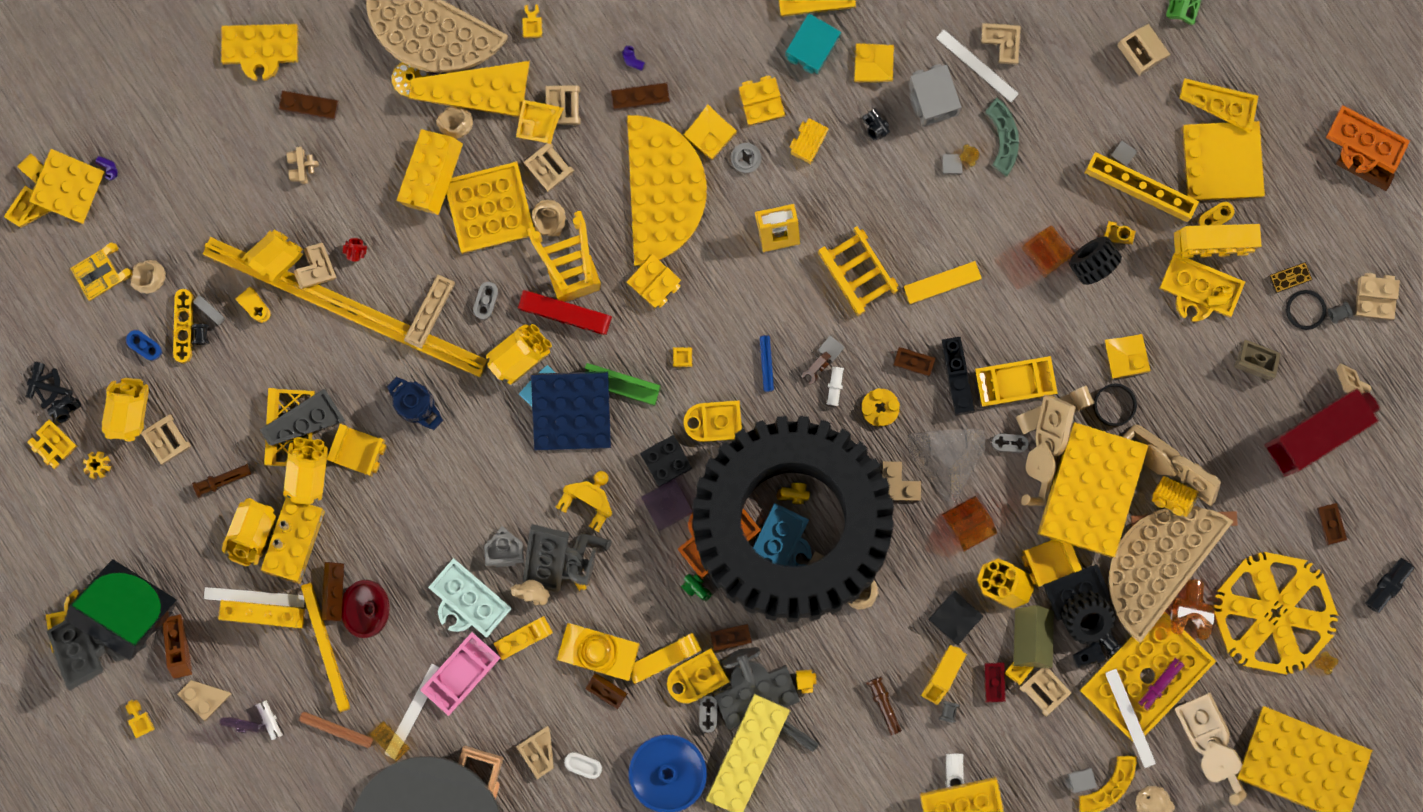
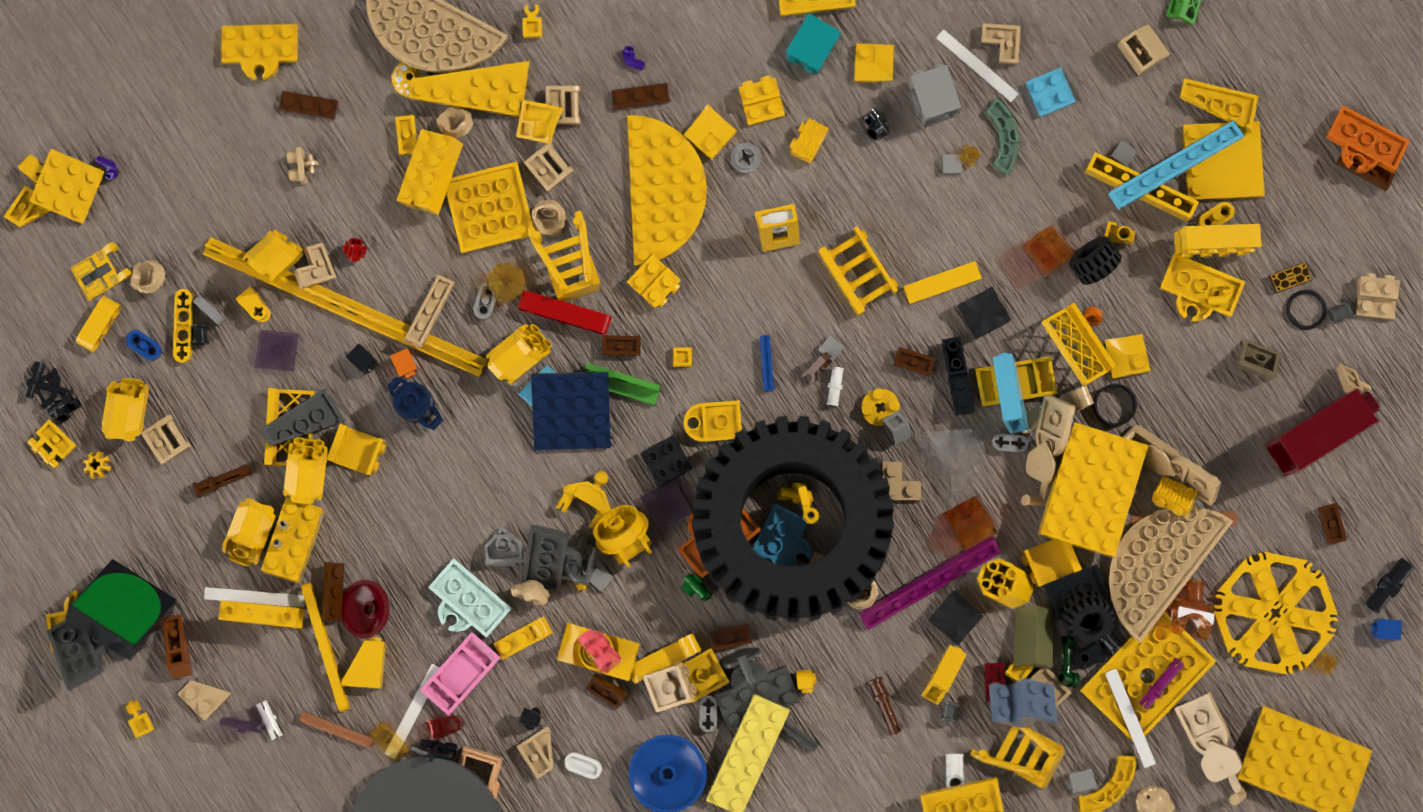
(98, 324): none -> yellow beam
(276, 350): none -> clear purple plate
(362, 359): none -> black brick
(367, 666): none -> yellow slope
(404, 364): none -> orange brick
(406, 134): none -> yellow plate
(440, 726): none -> clear red piece
(447, 750): none -> black piece
(514, 276): none -> clear yellow plate
(530, 718): none -> black plate
(600, 578): none -> light grey tile
(600, 648): none -> coral piece
(621, 345): none -> reddish brown plate
(622, 533): none -> yellow piece
(670, 686): none -> tan plate
(806, 498): none -> yellow plate
(897, 427): none -> light grey brick
(929, 583): none -> magenta plate
(984, 313): none -> black brick
(1010, 393): none -> medium azure slope
(1023, 703): none -> sand blue bracket
(1039, 778): none -> yellow hand
(1050, 92): none -> medium azure plate
(1068, 677): none -> dark green brick
(1085, 340): none -> yellow fence
(1093, 316): none -> orange tile
(1175, 165): none -> medium azure plate
(1386, 629): none -> blue brick

